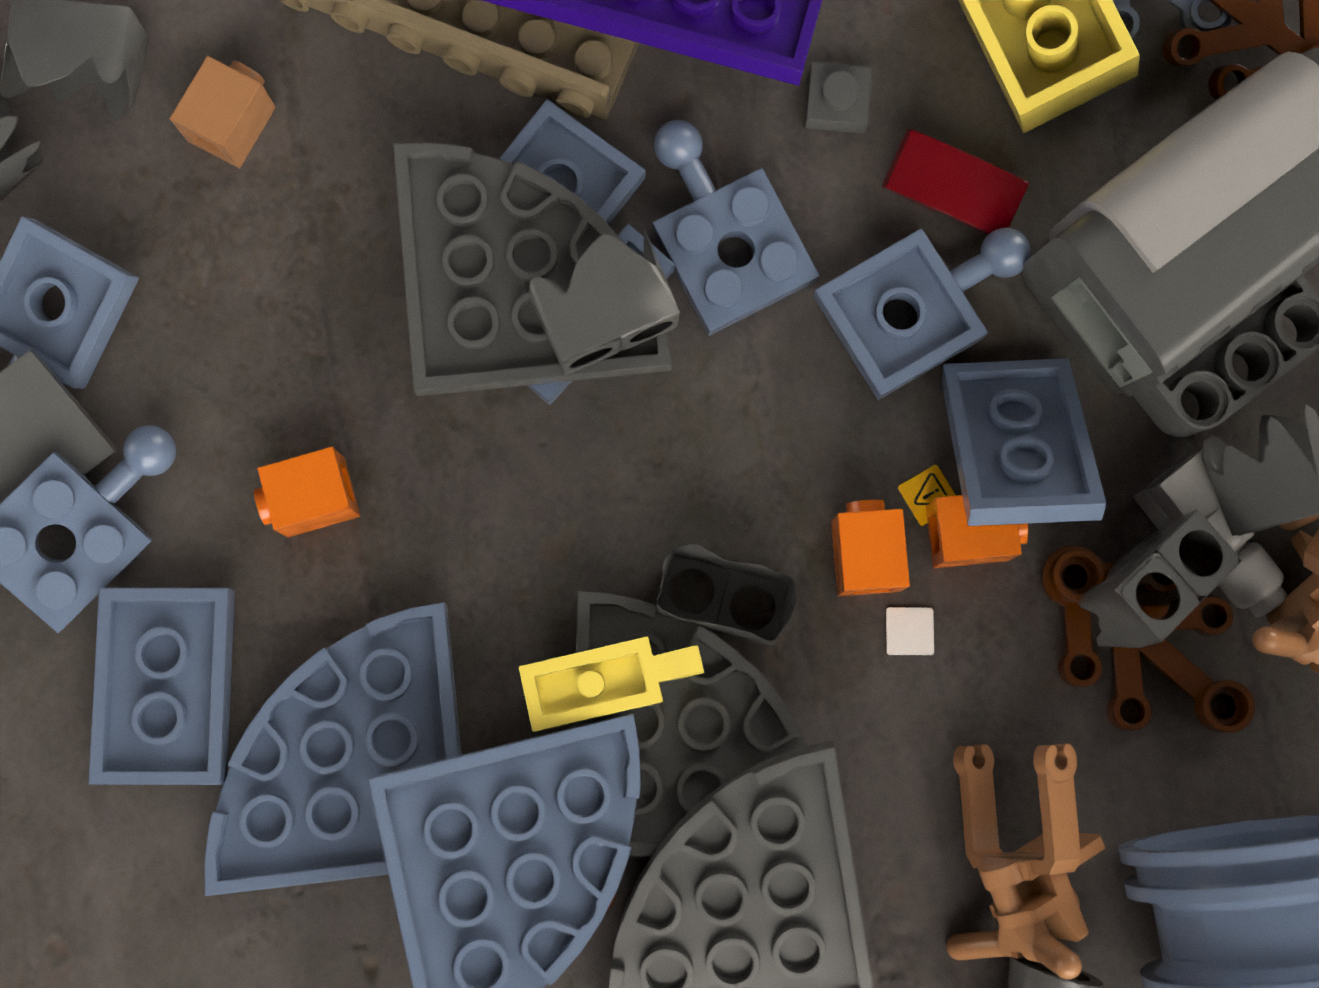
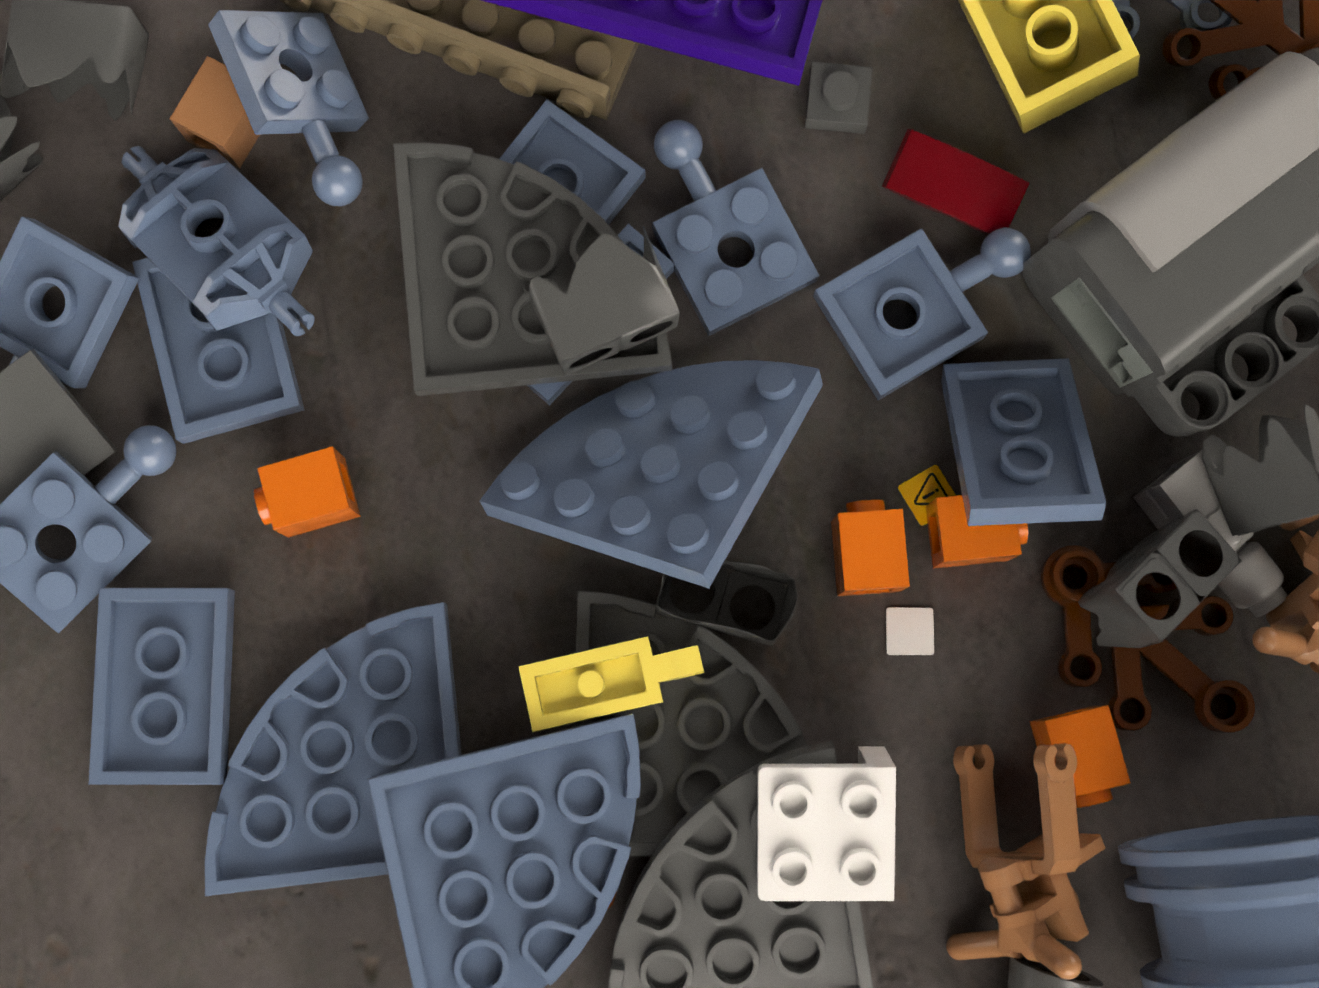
(214, 376): none -> sand blue plate
(239, 269): none -> sand blue plate
(282, 103): none -> sand blue plate
(660, 464): none -> sand blue plate
(827, 830): none -> white bracket
(1096, 747): none -> orange brick

